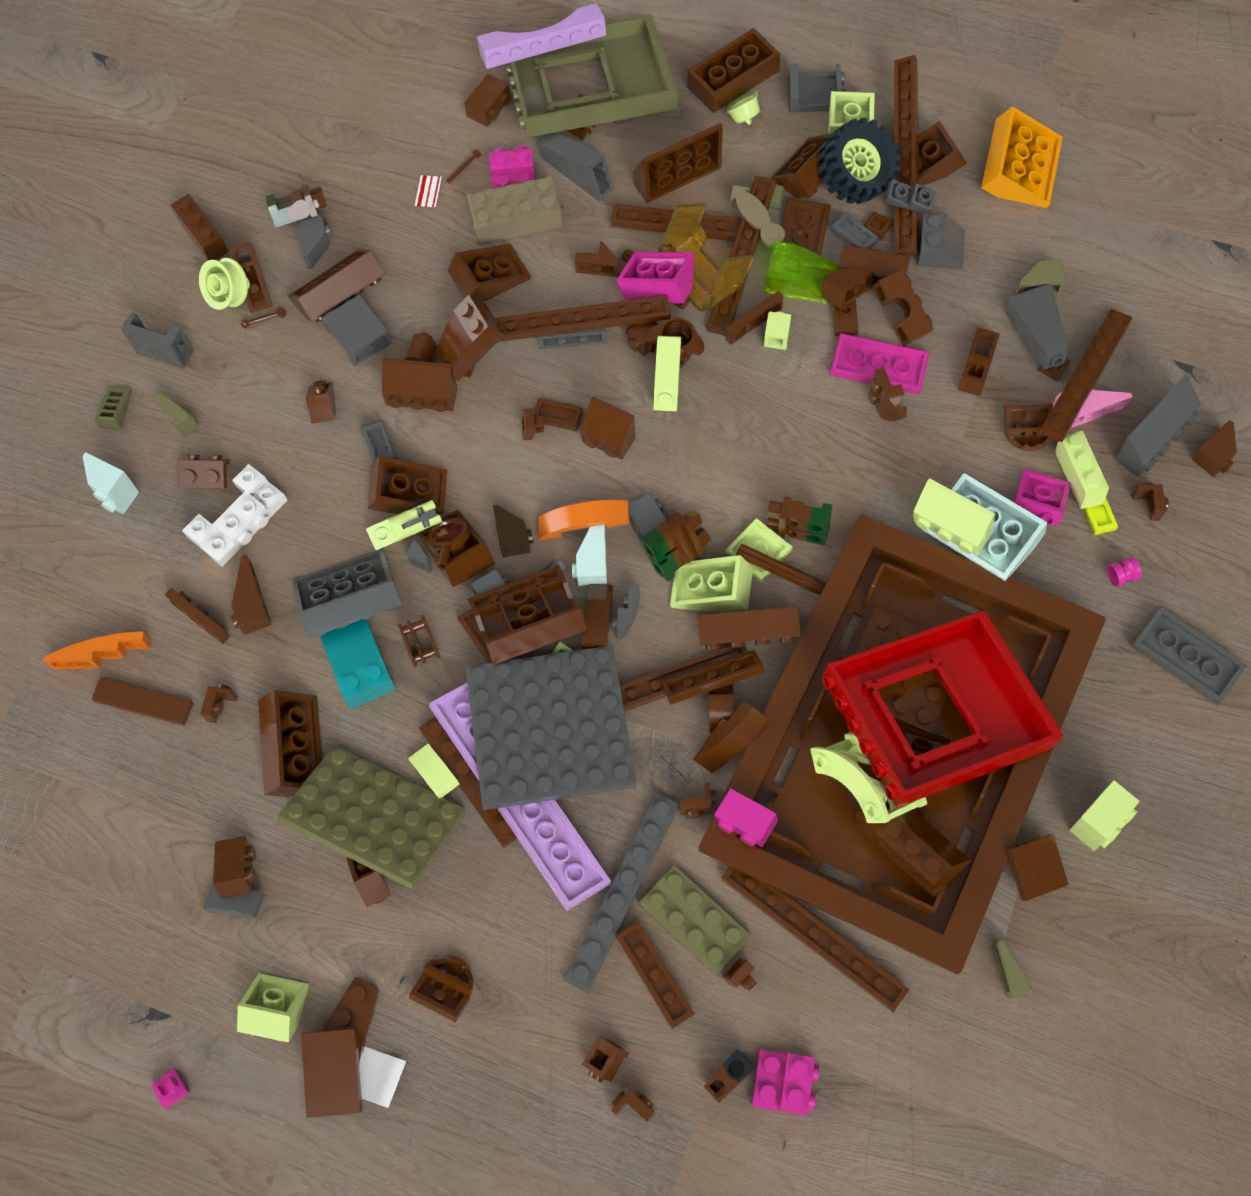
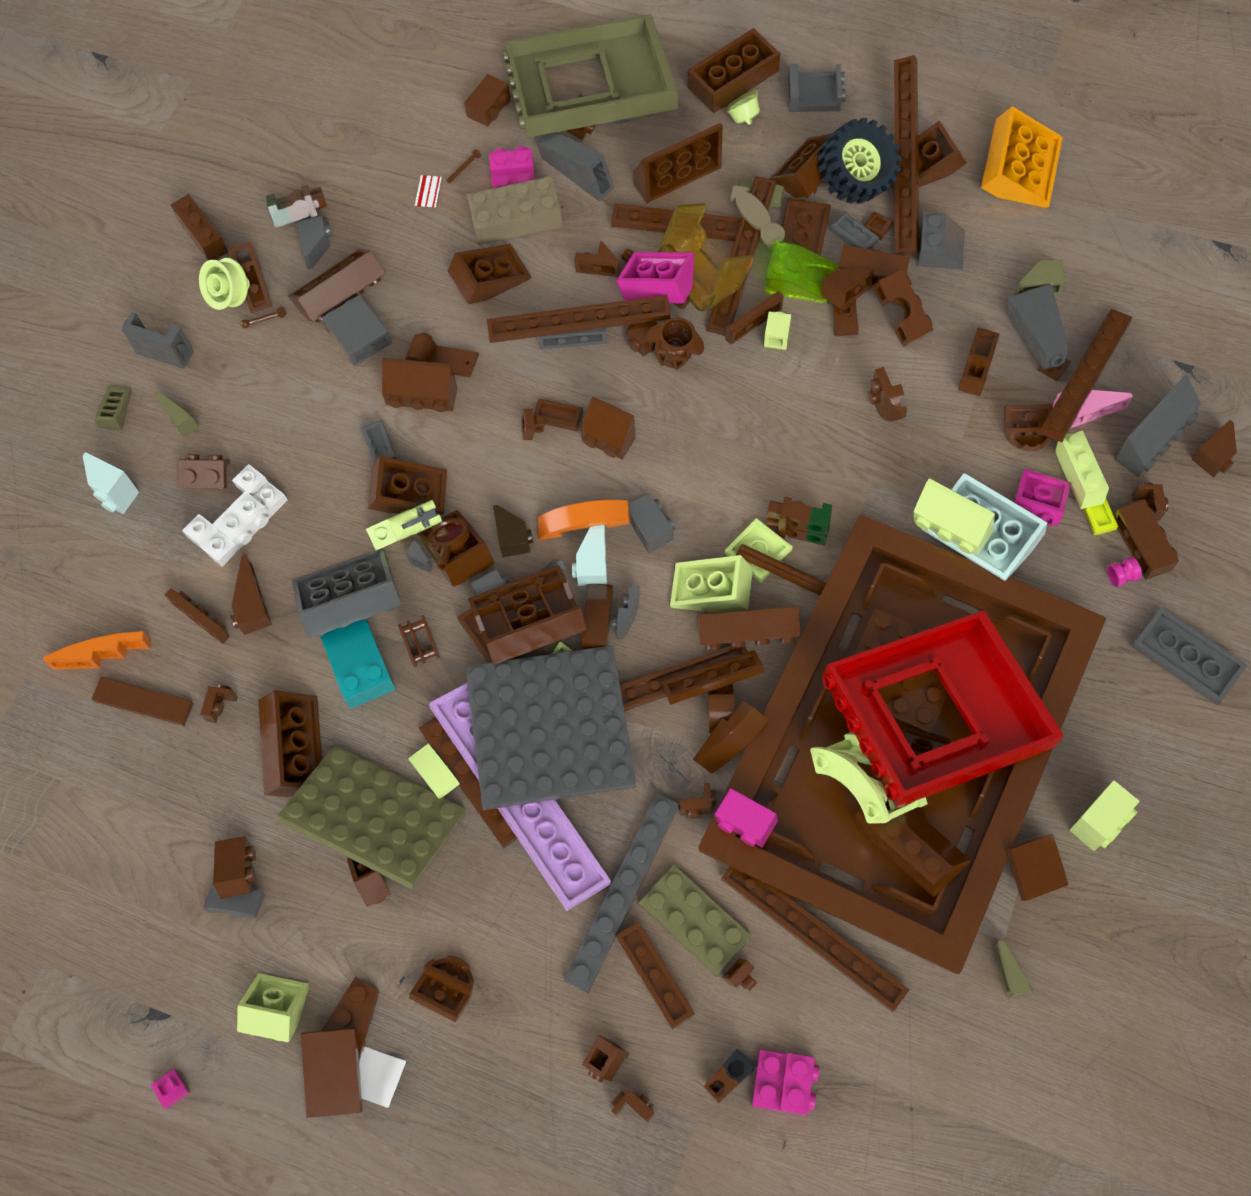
(321, 401): reddish brown slope -> none
(468, 335): reddish brown slope -> none
(505, 47): lavender arch -> none
(667, 373): yellowish green slope -> none
(675, 543): reddish brown hips -> none
(849, 106): yellowish green brick -> none
(859, 357): dark pink tile -> none
(908, 197): dark grey slope -> none
(1145, 539): none -> reddish brown brick

